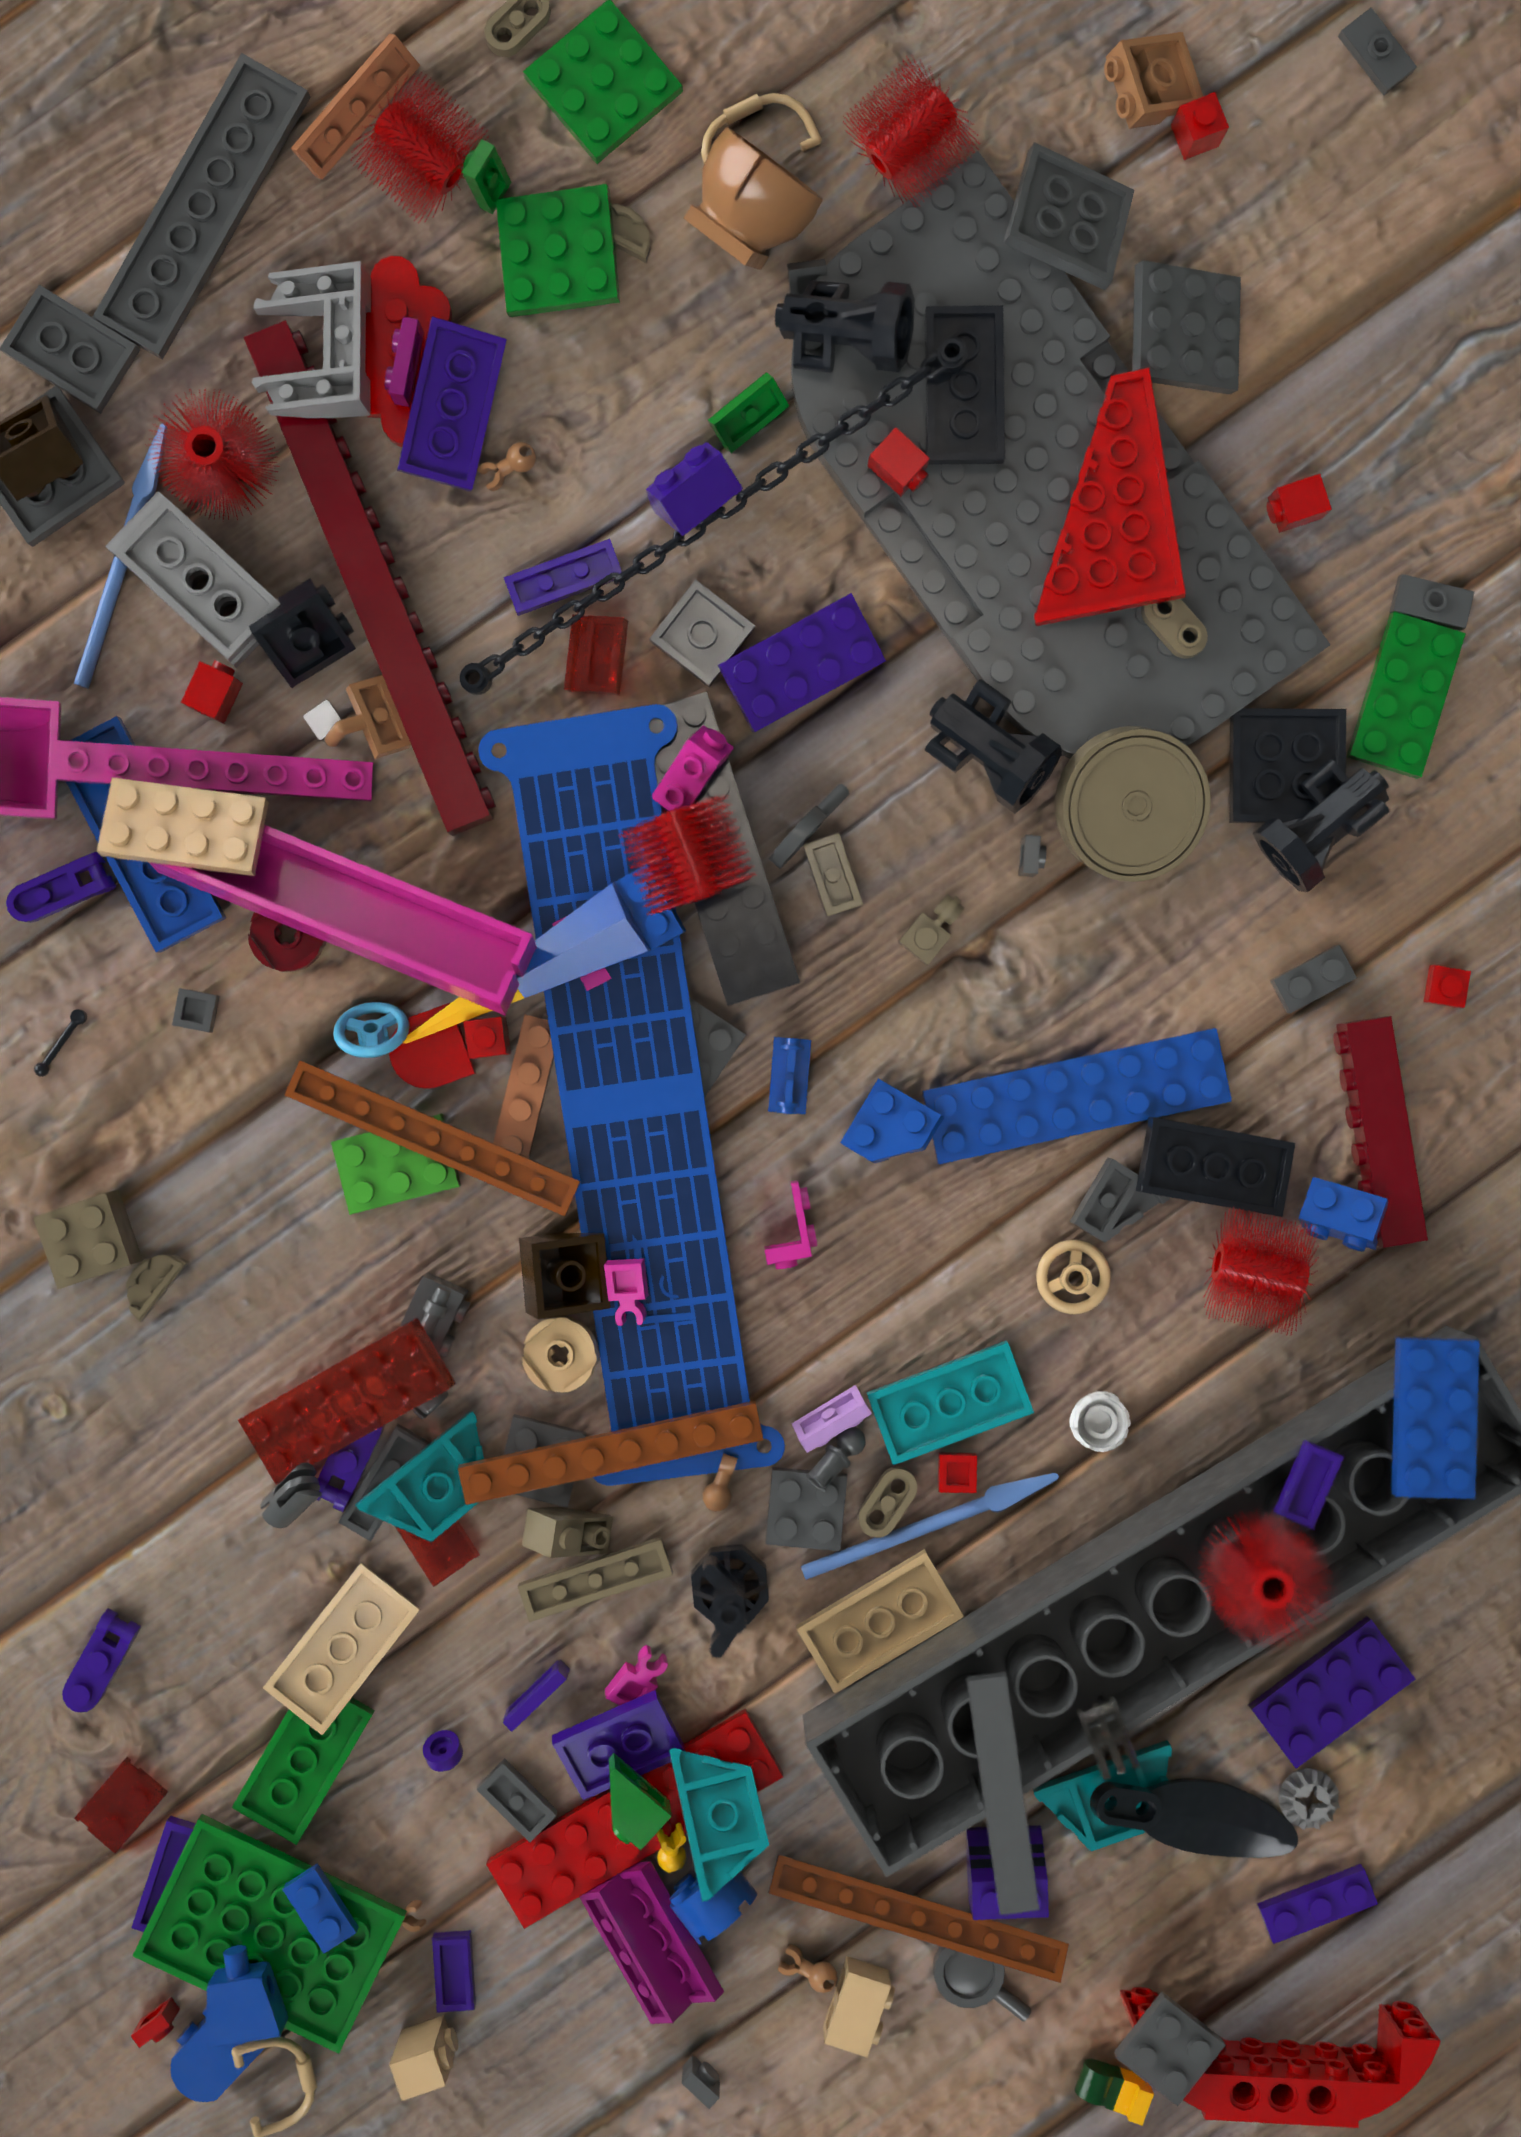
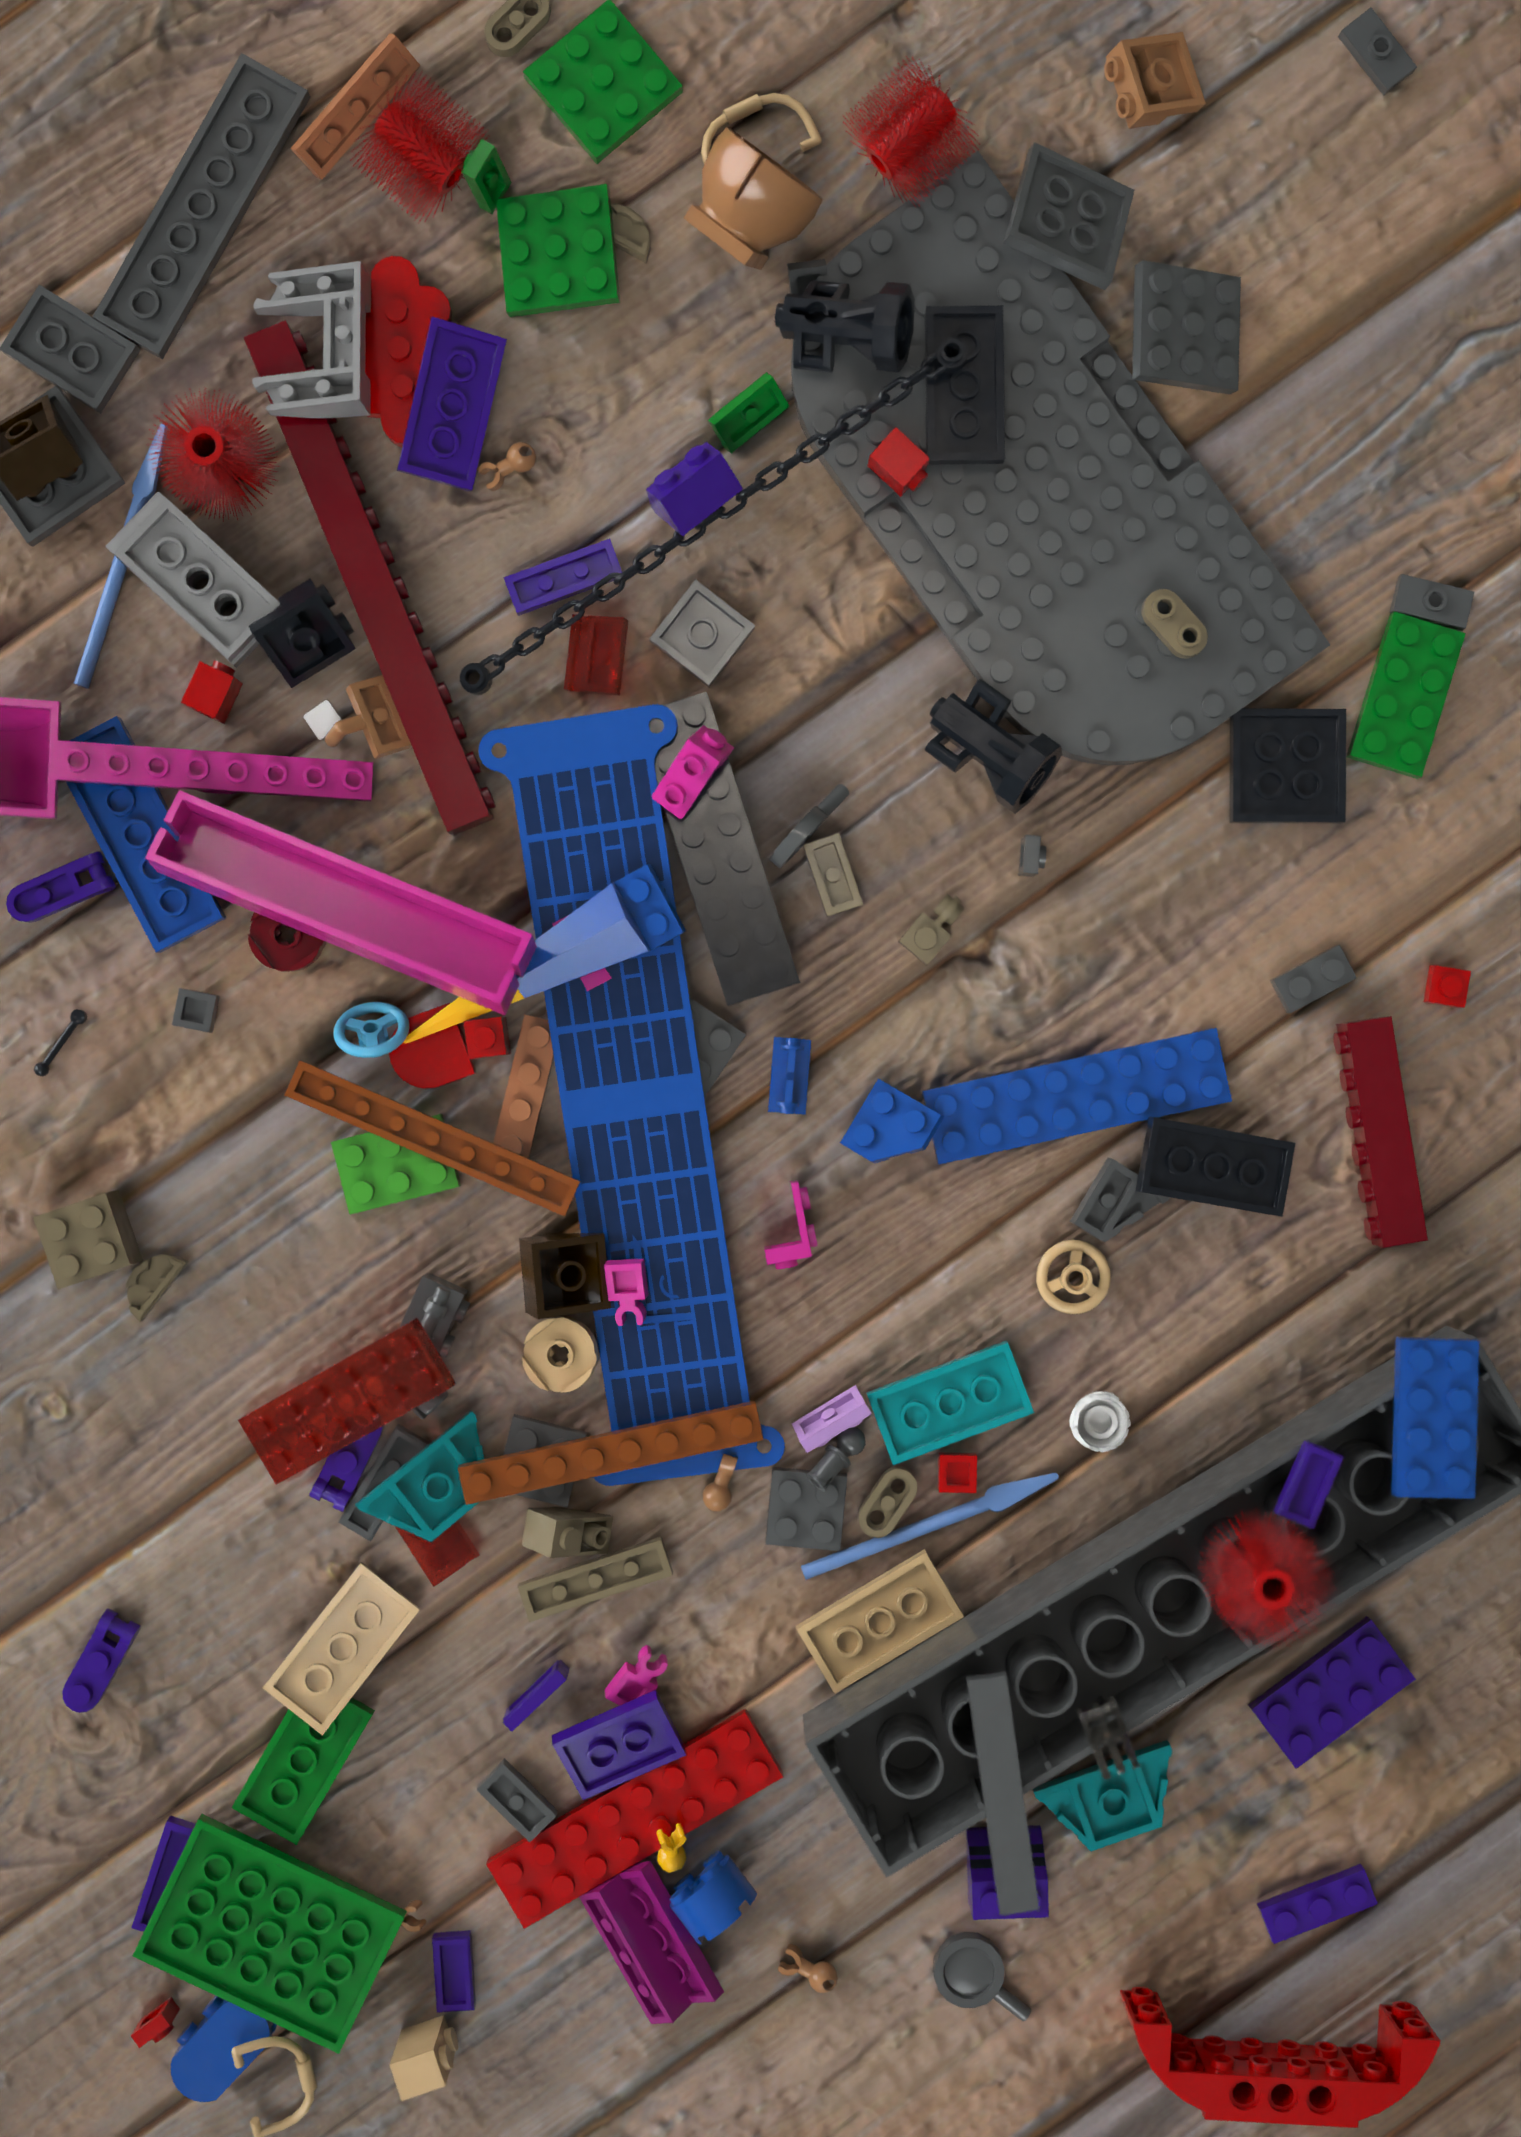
(121, 1805): clear red plate -> none
(183, 826): tan plate -> none
(243, 2001): blue torso -> none
(291, 1496): dark grey arm -> none
(320, 1908): blue plate -> none
(407, 346): magenta plate -> none
(442, 1750): dark purple tile -> none
(636, 1805): green slope -> none
(687, 854): red piece -> none
(701, 2081): dark grey plate -> none
(719, 1817): teal wing -> none
(728, 1593): black piece -> none
(801, 663): dark purple plate -> none
(857, 2007): tan brick -> none
(918, 1918): dark orange plate -> none
(1115, 2089): leg -> none
(1120, 522): red wing -> none
(1132, 803): dark tan brick -> none
(1169, 2048): dark grey plate -> none
(1198, 1817): black plant -> none
(1199, 126): red brick -> none
(1260, 1271): red piece -> none
(1298, 503): red brick -> none
(1300, 1785): light grey gear -> none
(1303, 845): black piece -> none
(1343, 1214): blue bracket -> none

